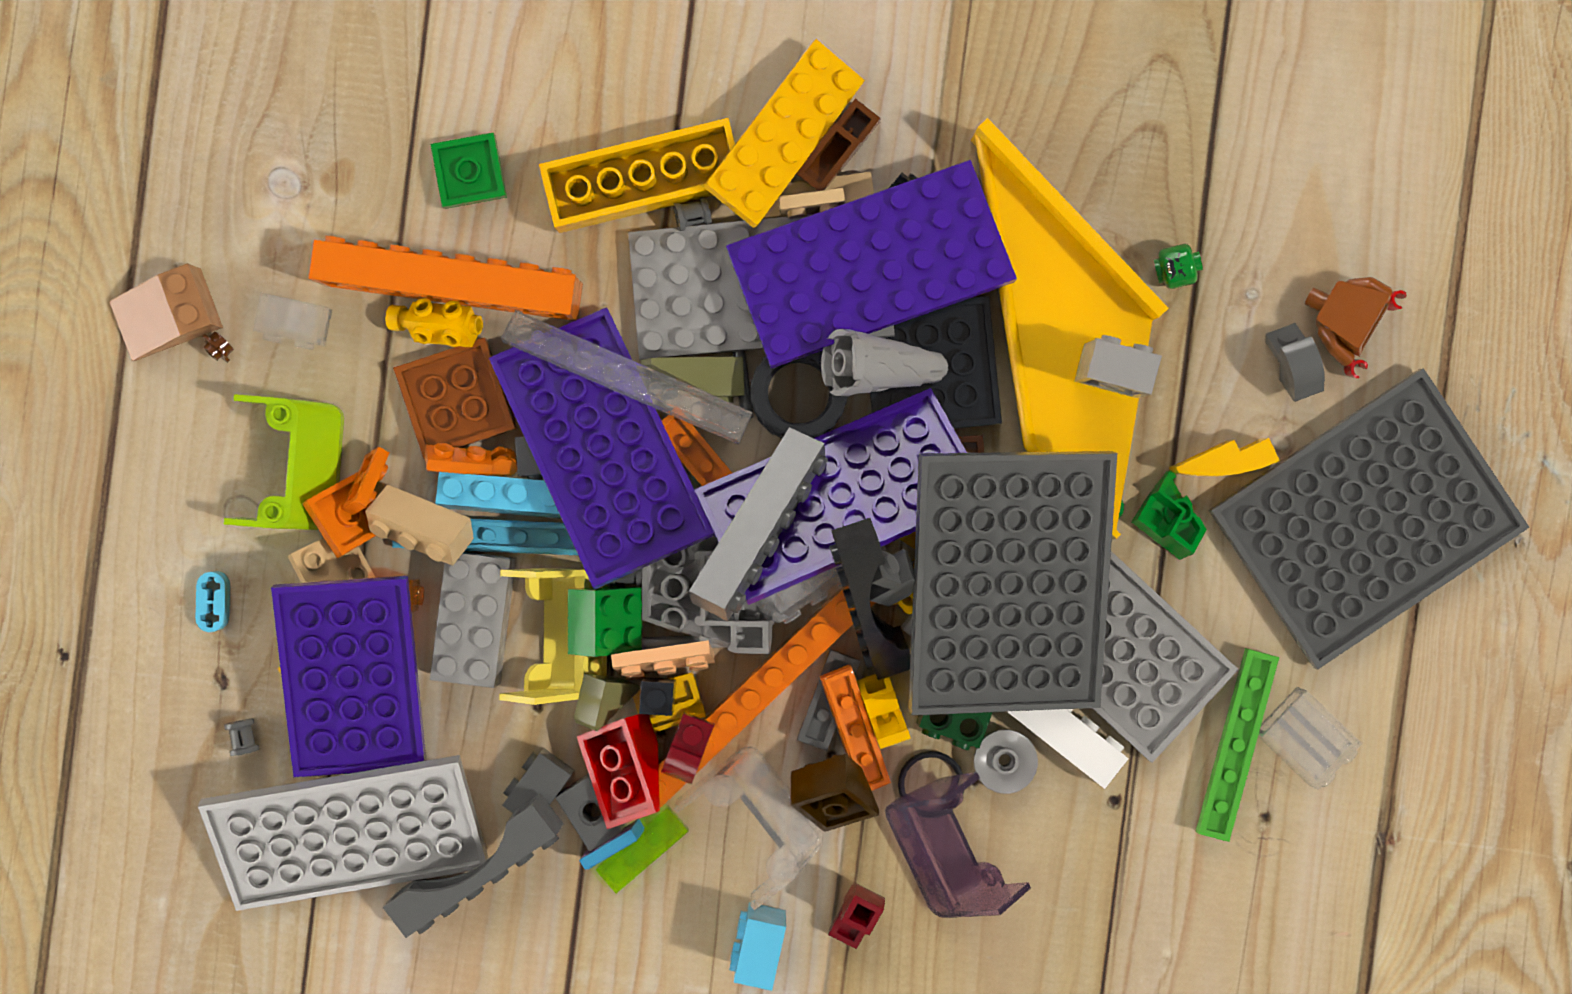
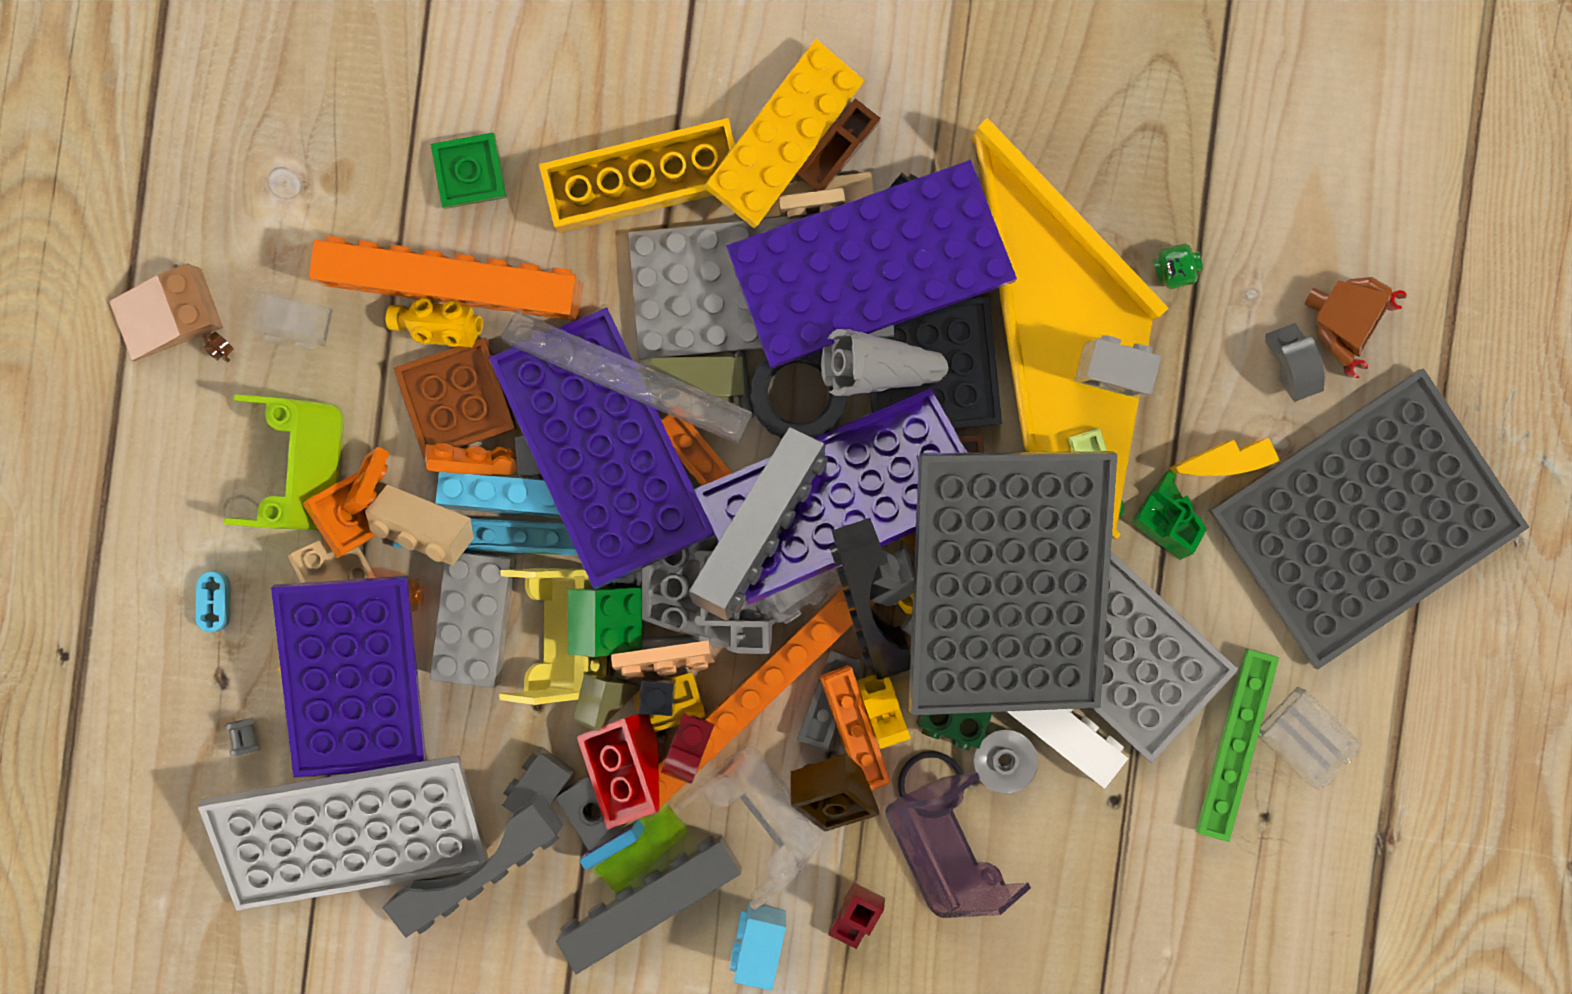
(648, 904): none -> dark grey brick
(692, 213): dark grey bush -> none
(1087, 441): none -> yellowish green tile

